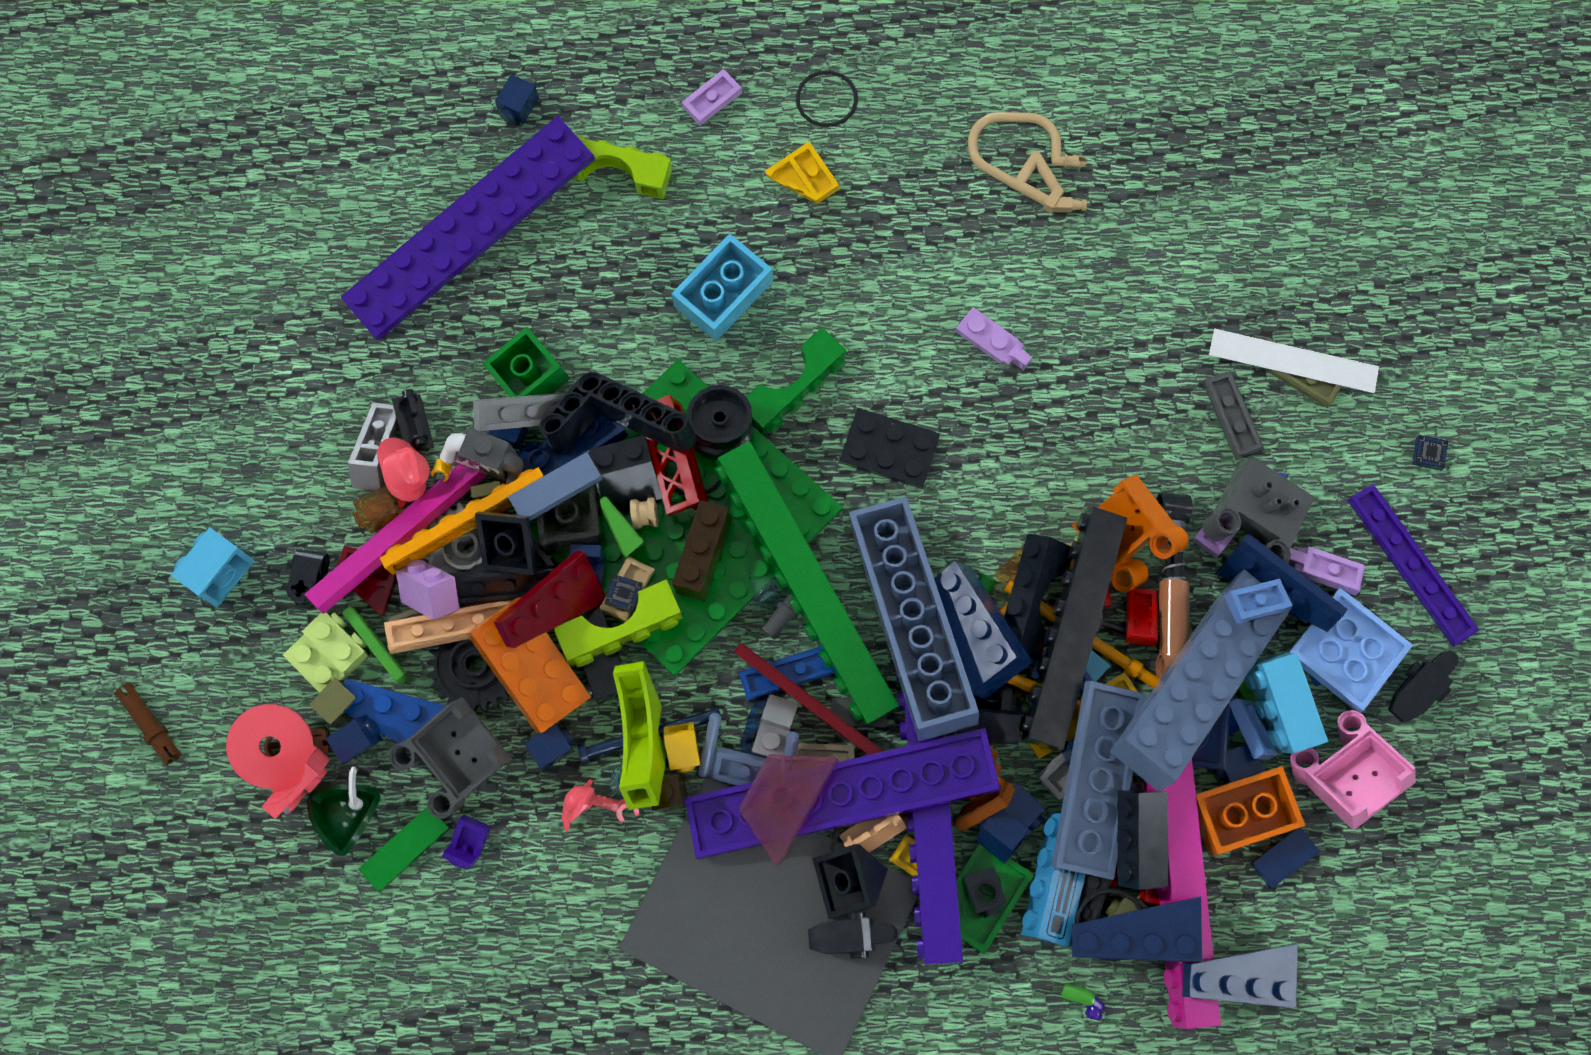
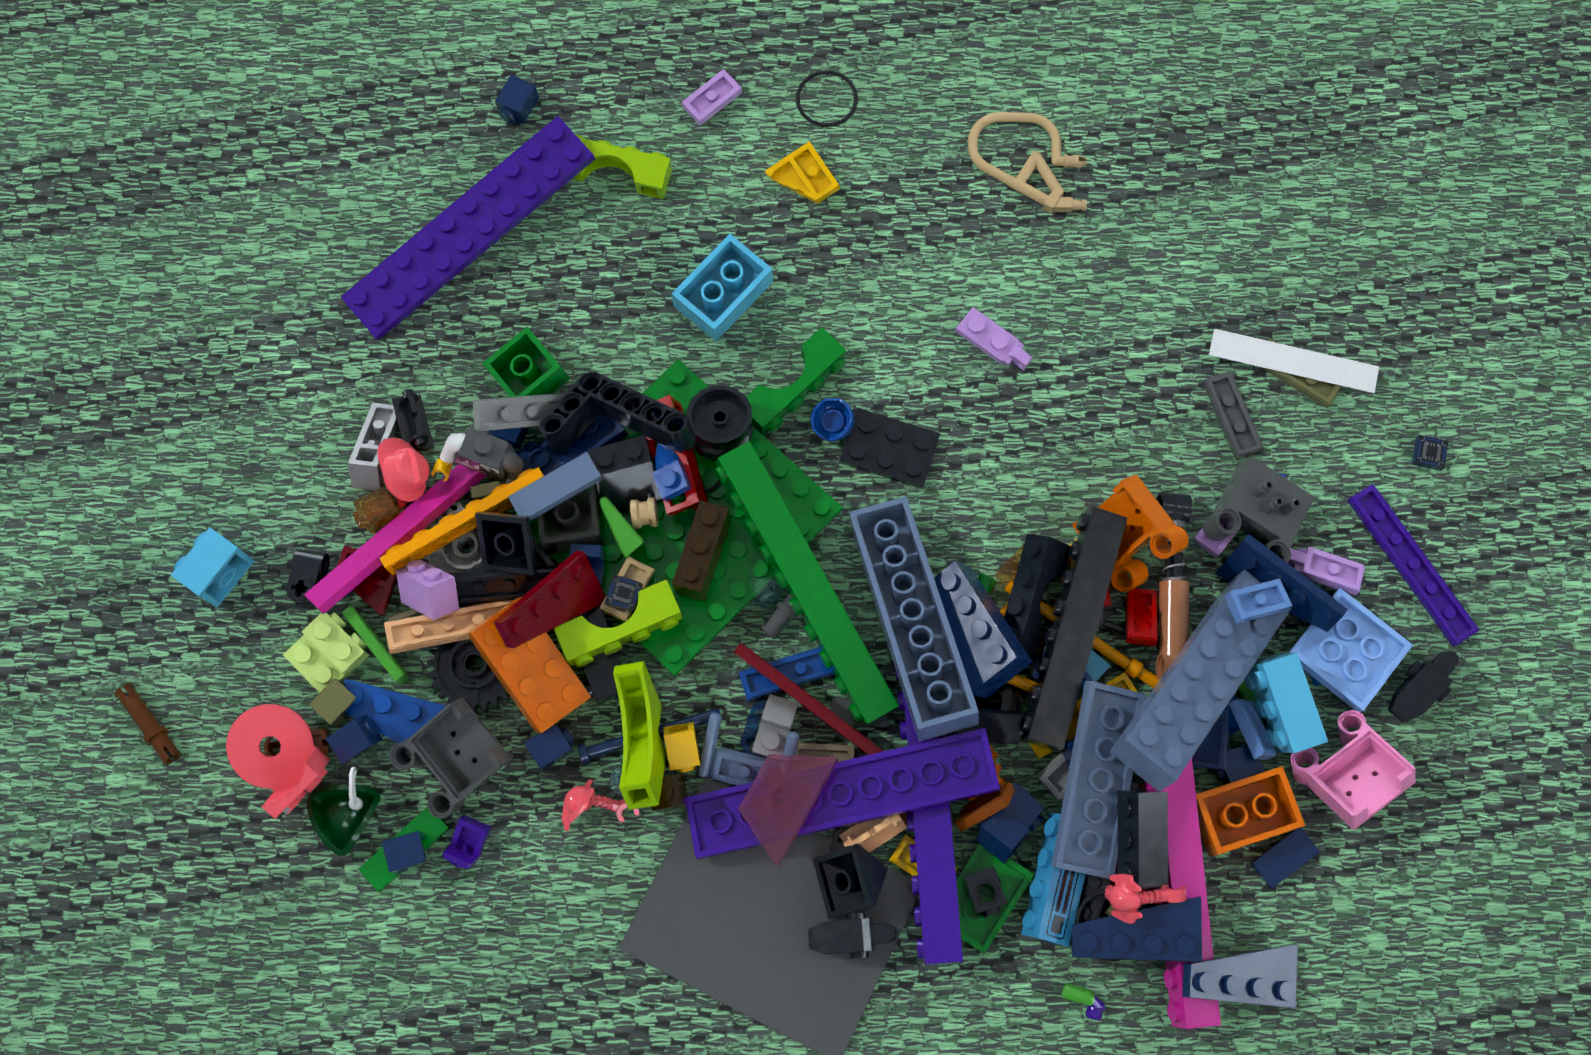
(404, 851): none -> dark blue panel
(669, 473): none -> blue plate
(835, 415): none -> blue hair
(1126, 899): none -> coral piece

